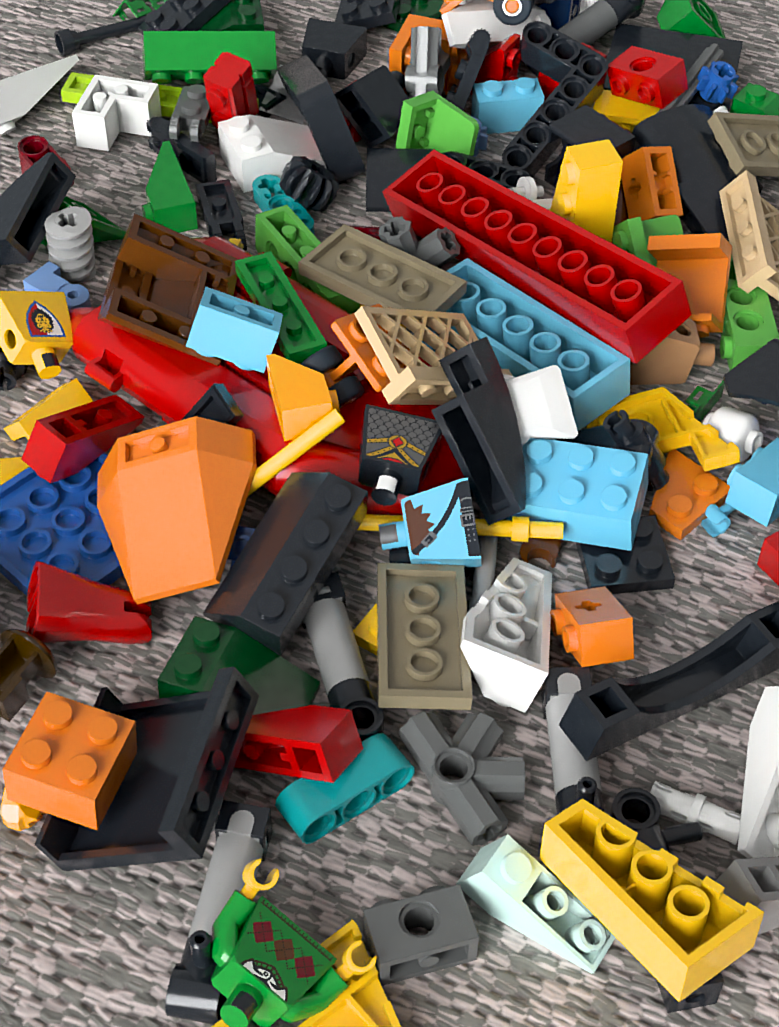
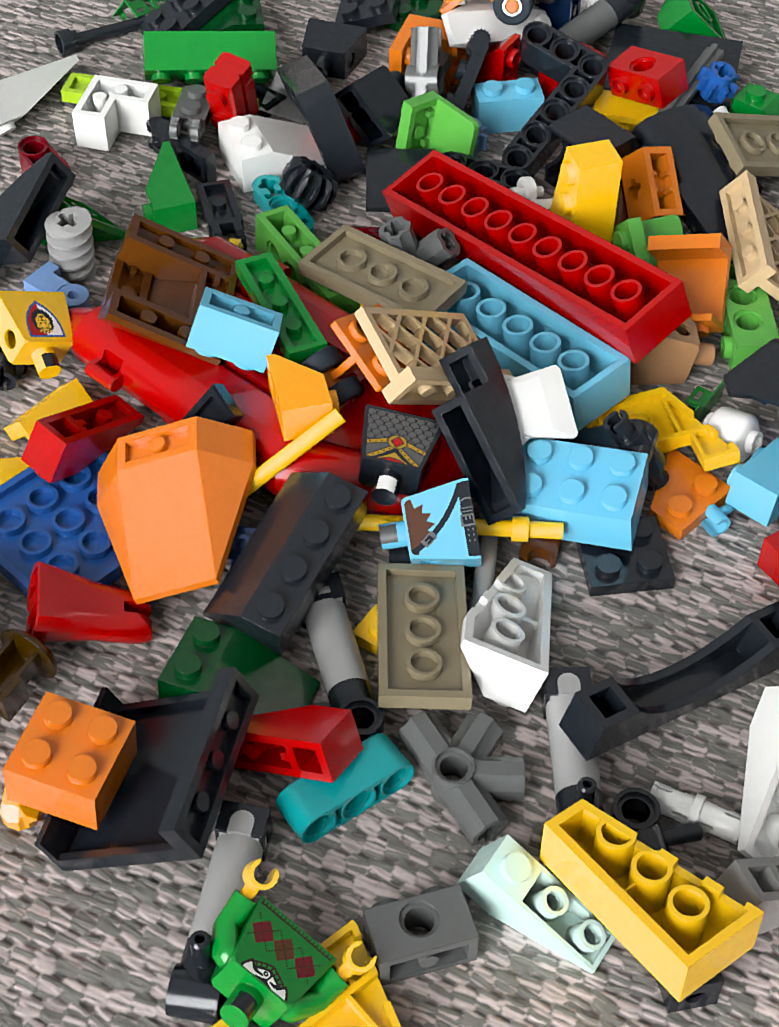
(593, 626): orange brick -> none

